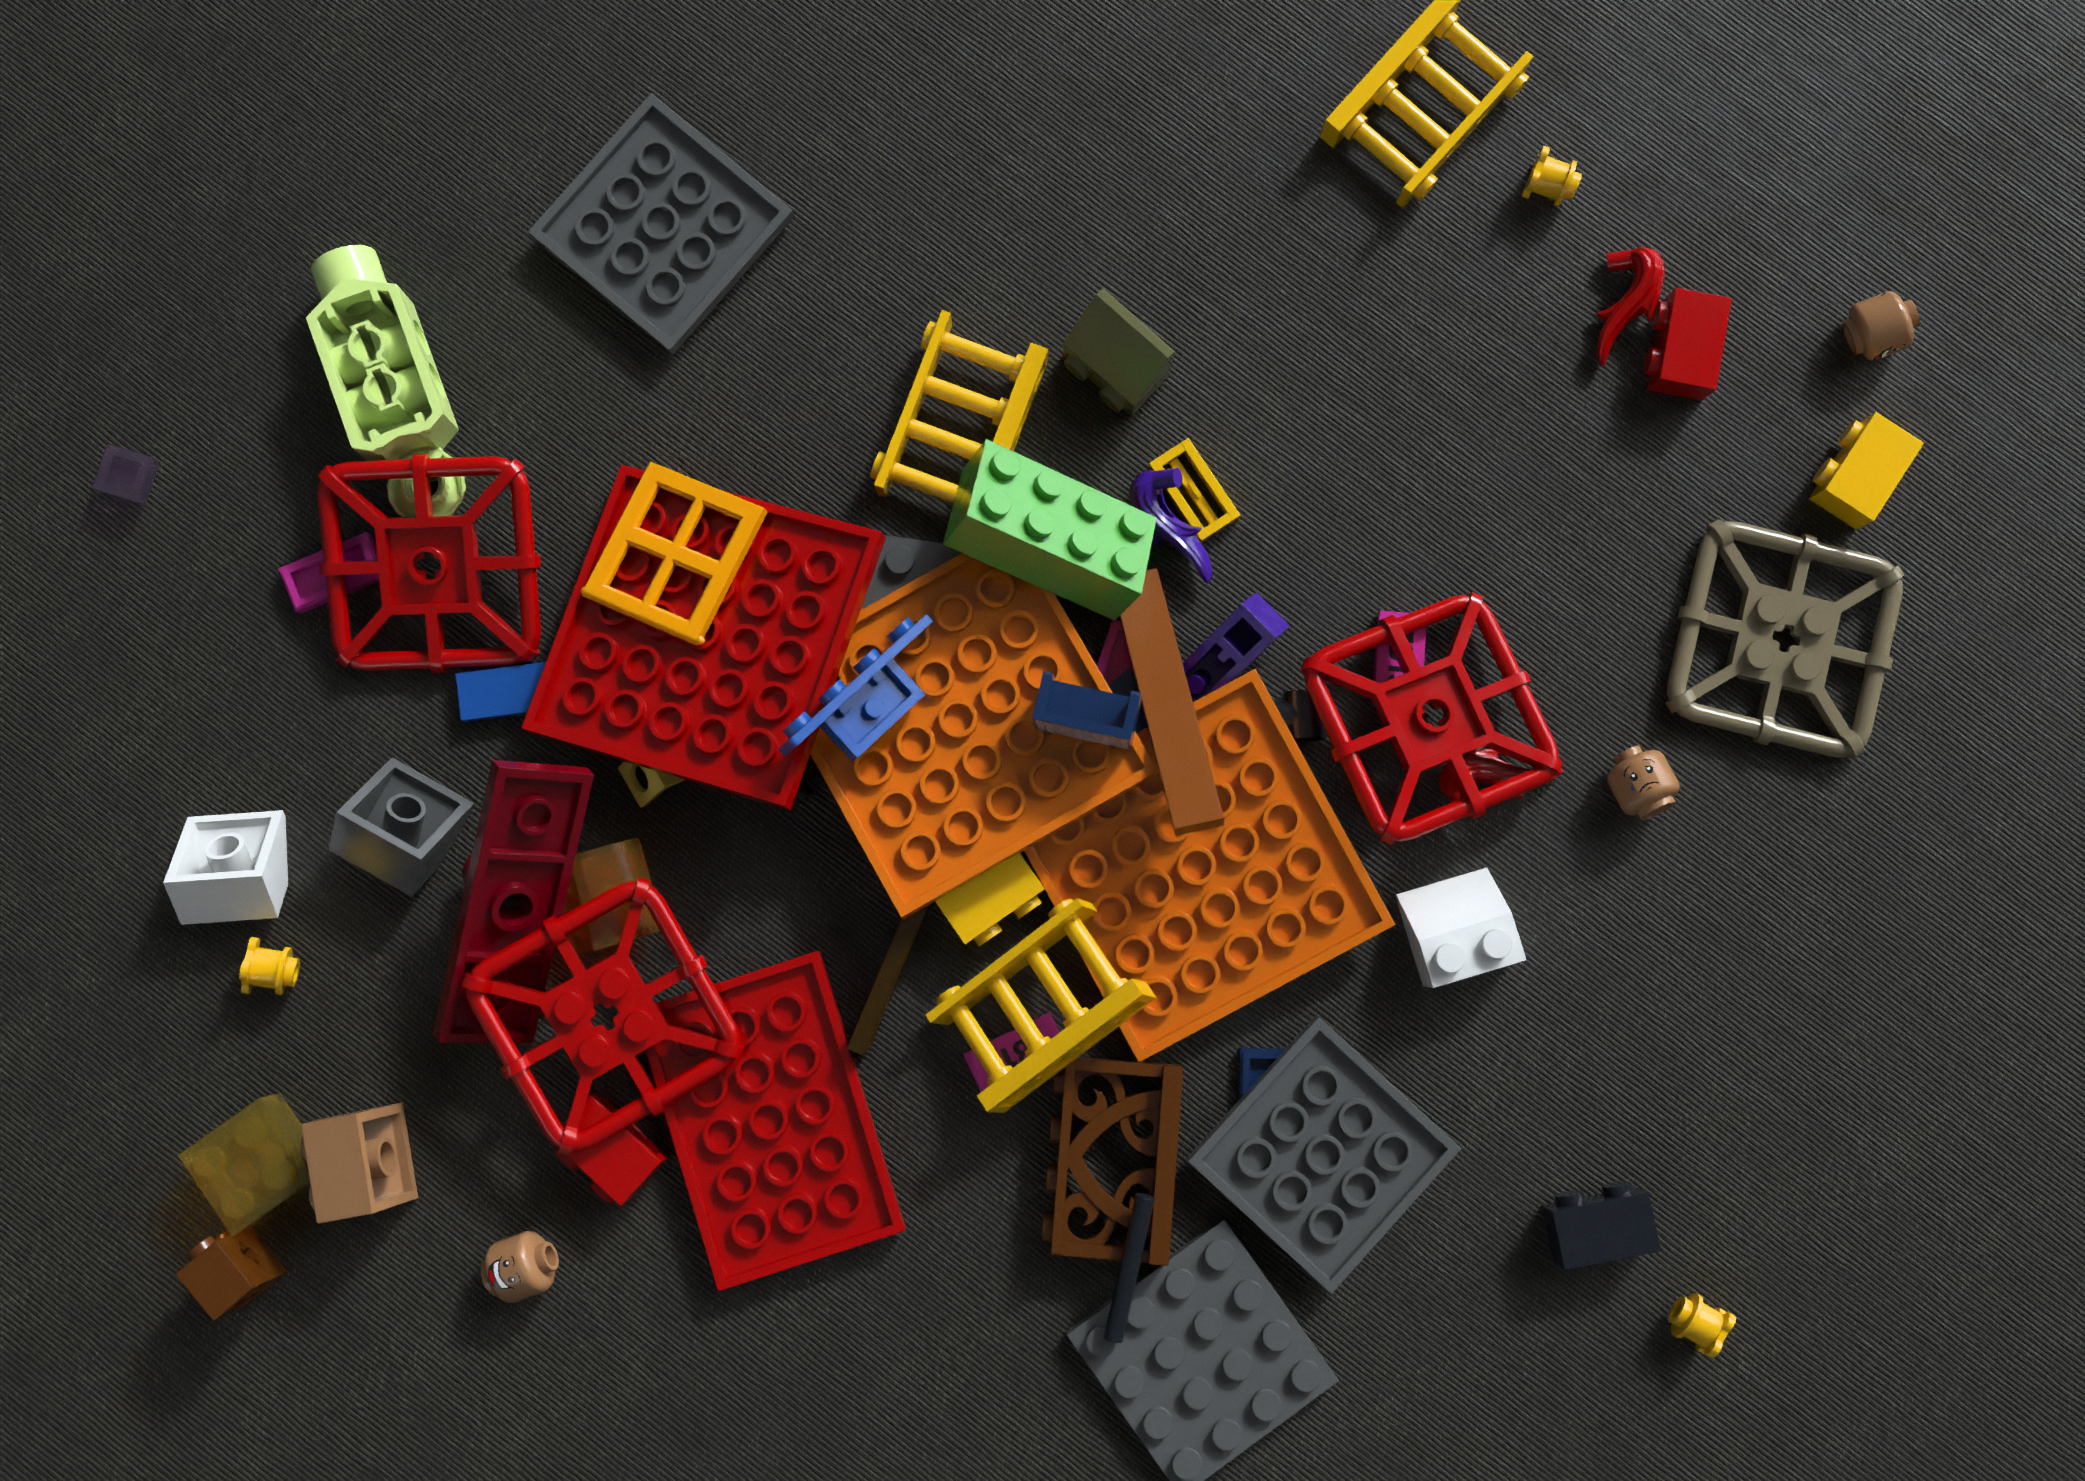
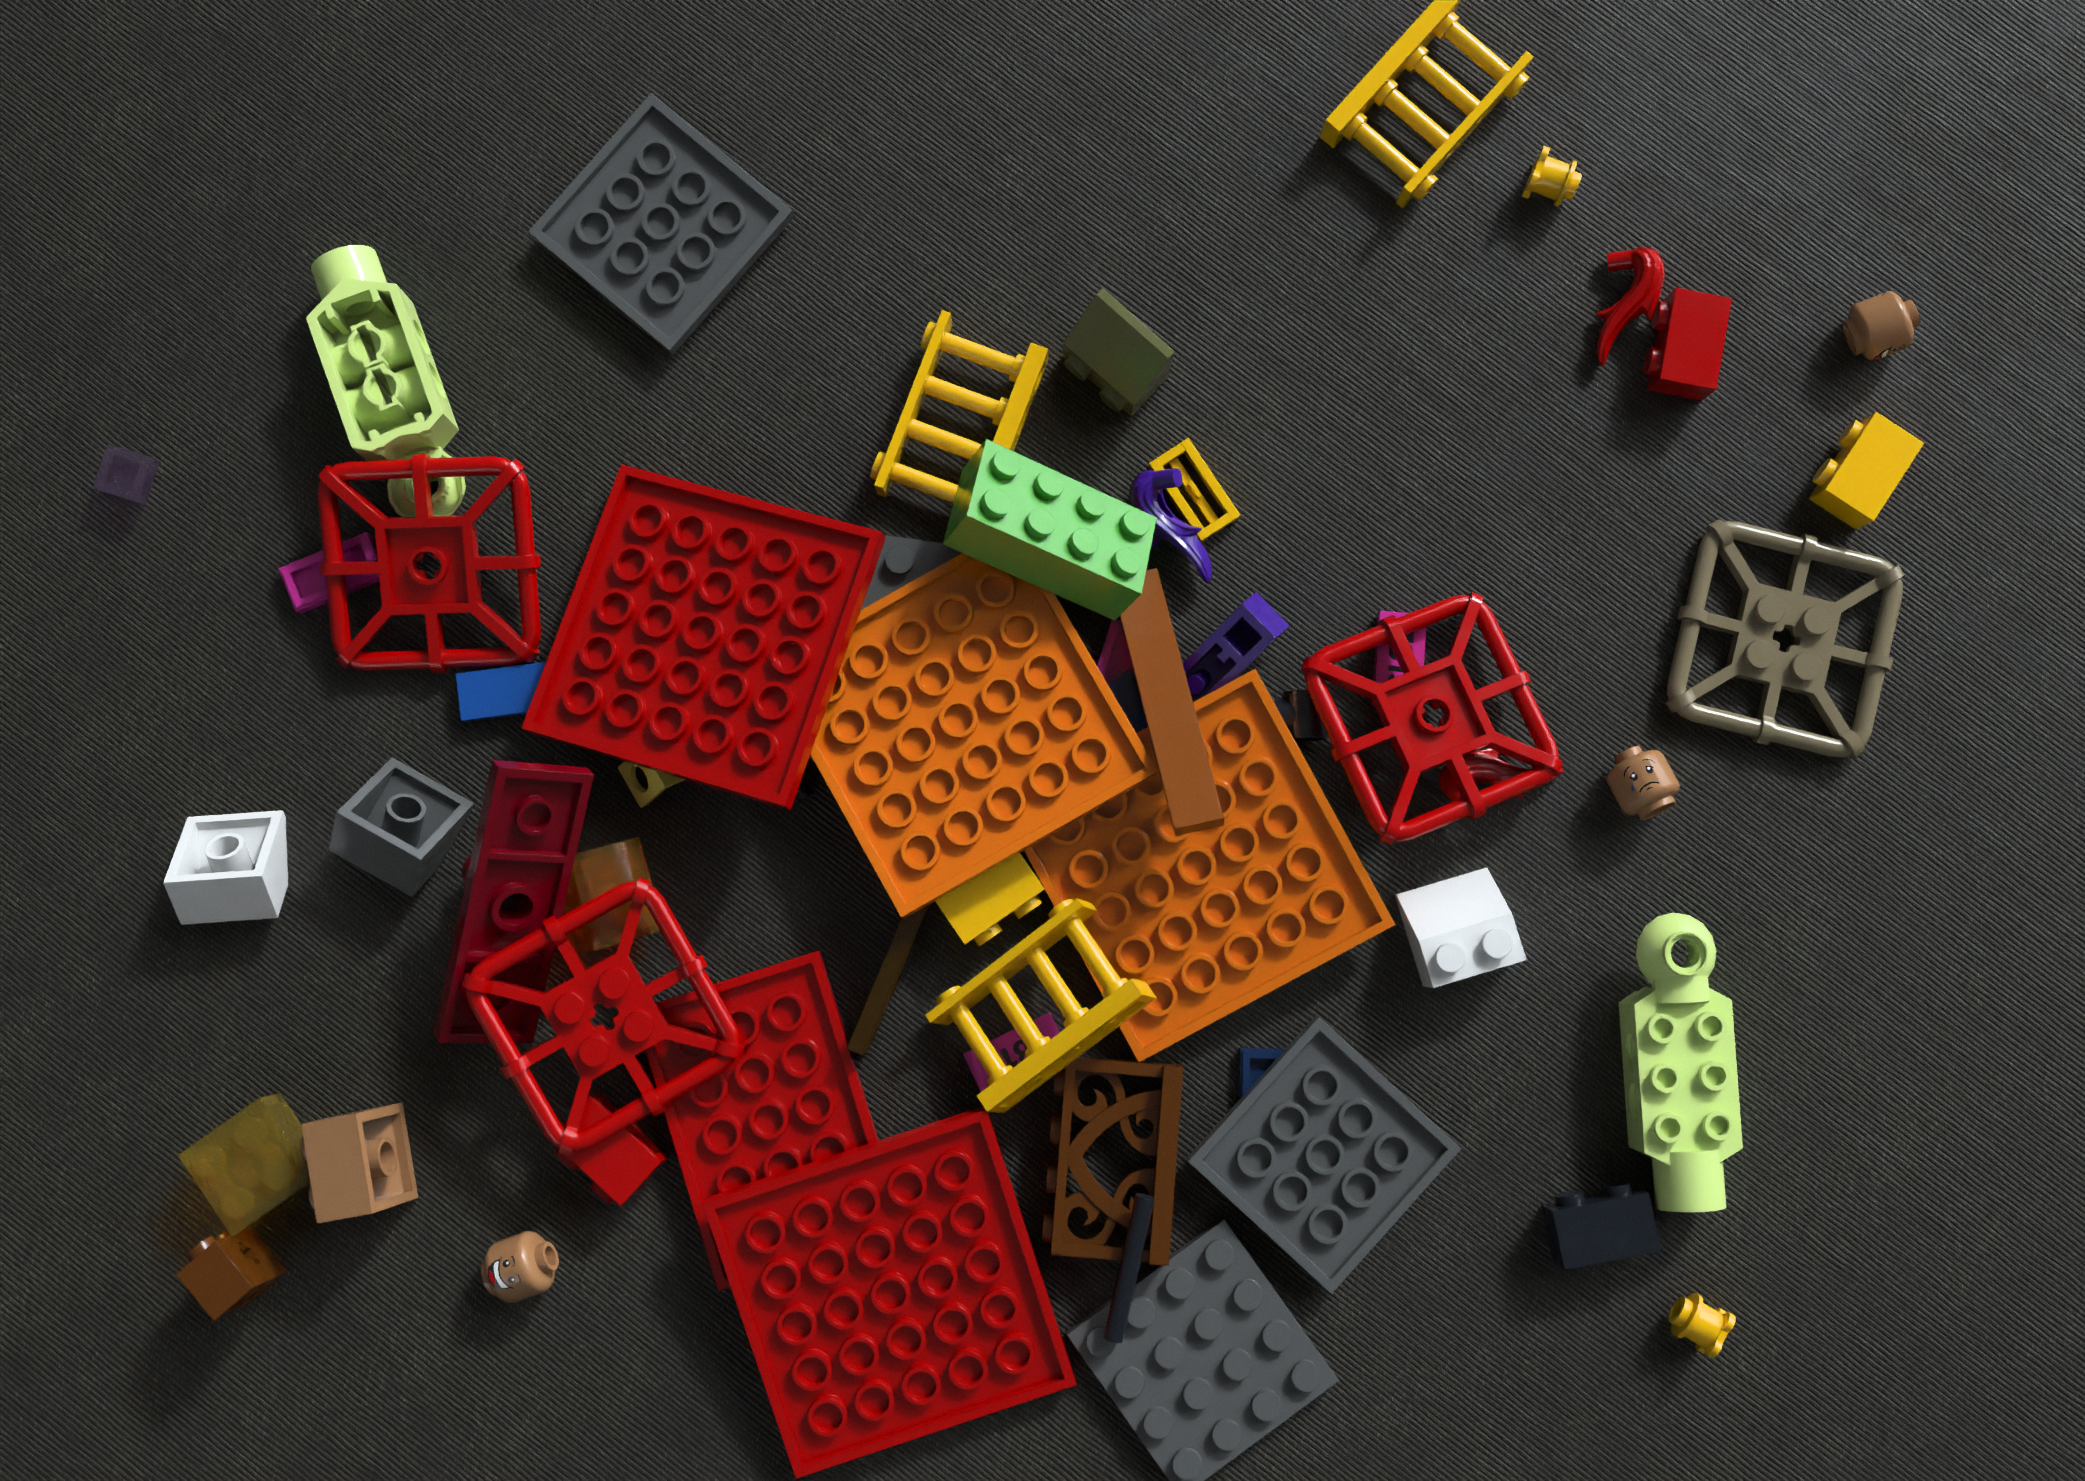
(268, 968): yellow brick -> none
(674, 553): light orange window -> none
(869, 704): bracket -> none
(889, 1291): none -> red plate
(1086, 713): dark blue panel -> none
(1681, 1068): none -> yellowish green brick

